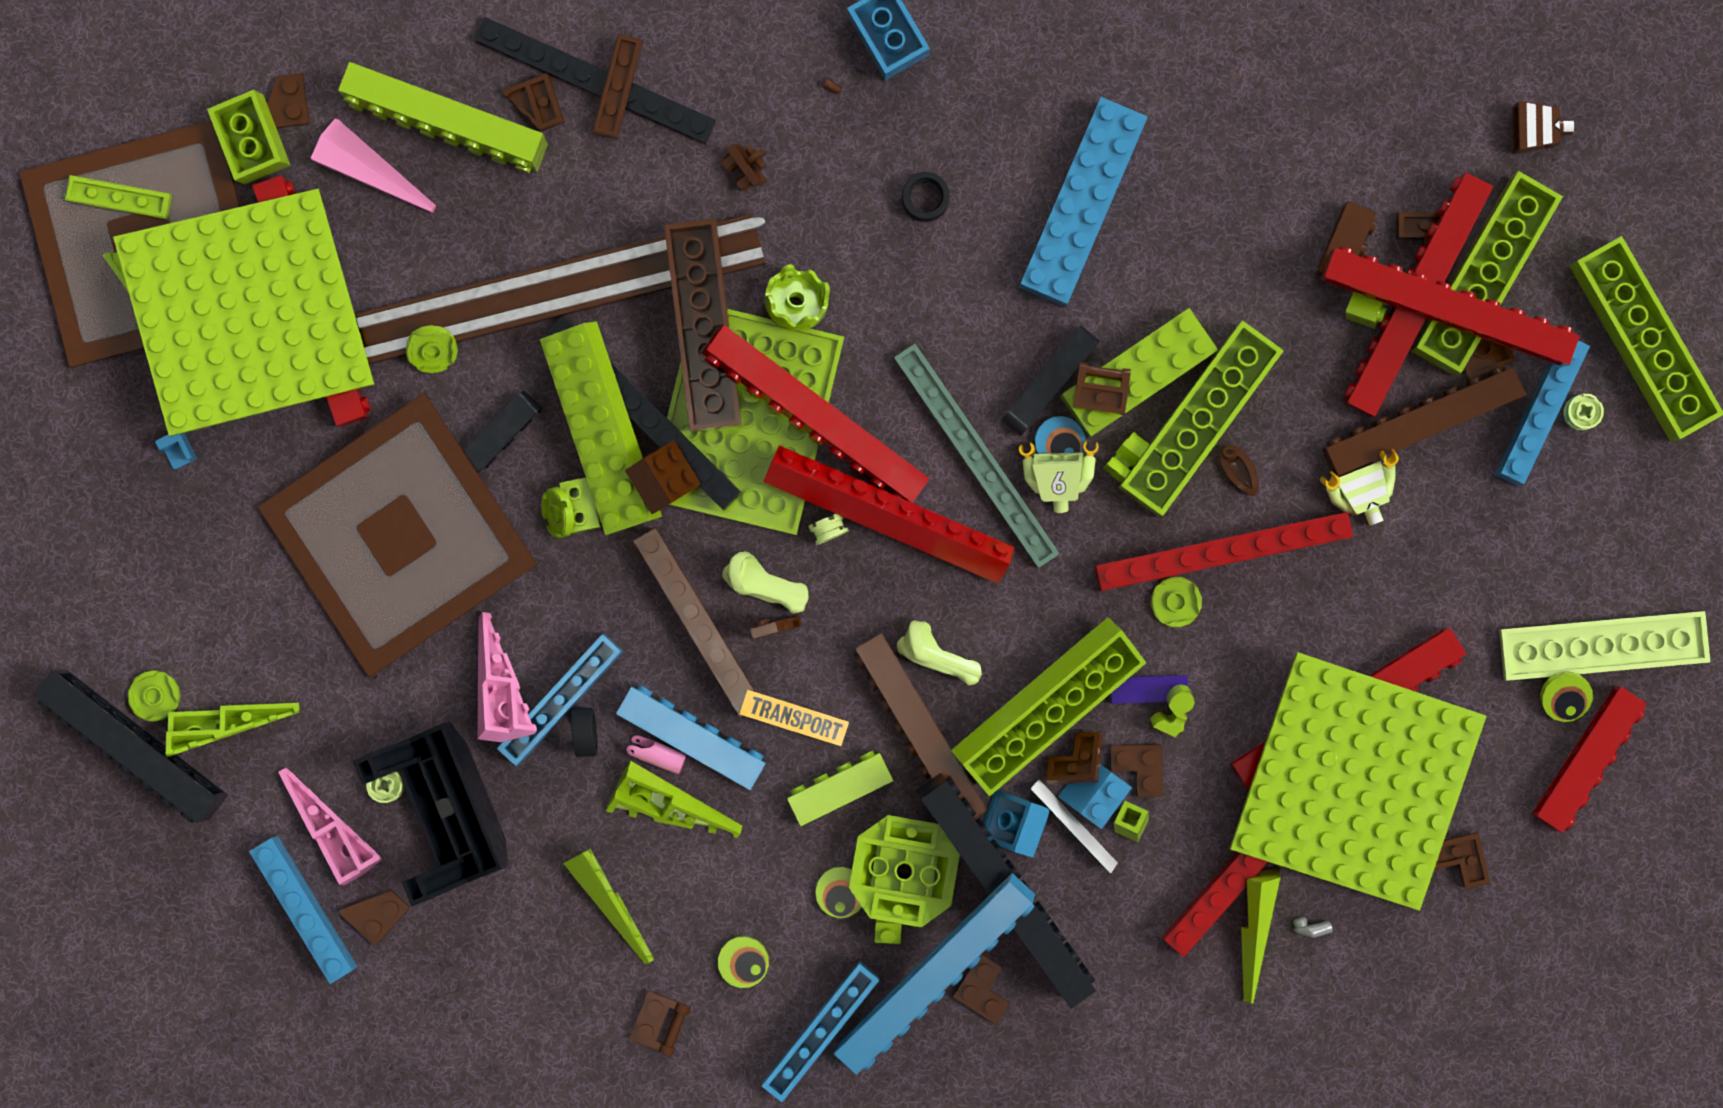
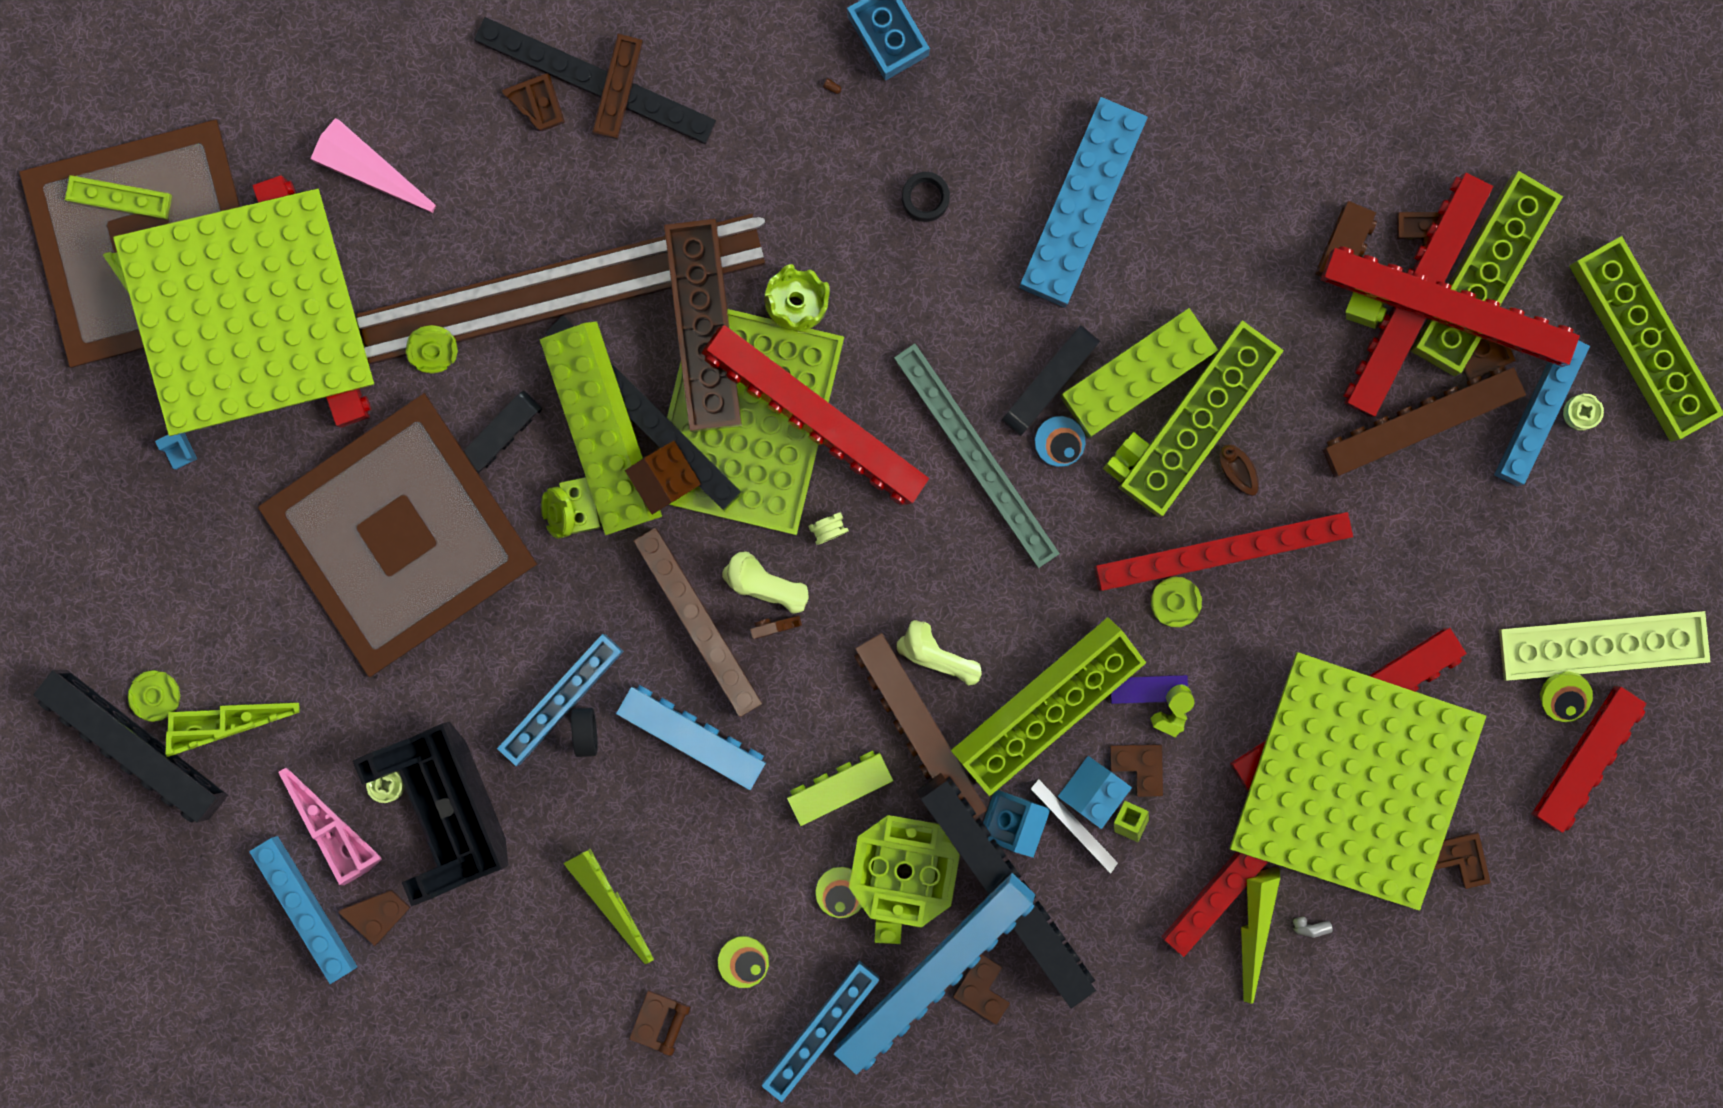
(248, 137): lime brick -> none
(289, 101): reddish brown wing -> none
(443, 118): lime brick -> none
(500, 705): bright pink wedge -> none
(649, 794): lime wedge -> none
(657, 754): bright pink piece -> none
(738, 157): reddish brown hips -> none
(794, 718): yellow sticker -> none
(889, 514): red brick -> none
(1059, 475): yellowish green torso -> none
(1082, 766): reddish brown plate -> none
(1101, 397): reddish brown plate -> none
(1364, 488): torso -> none
(1538, 126): reddish brown torso -> none

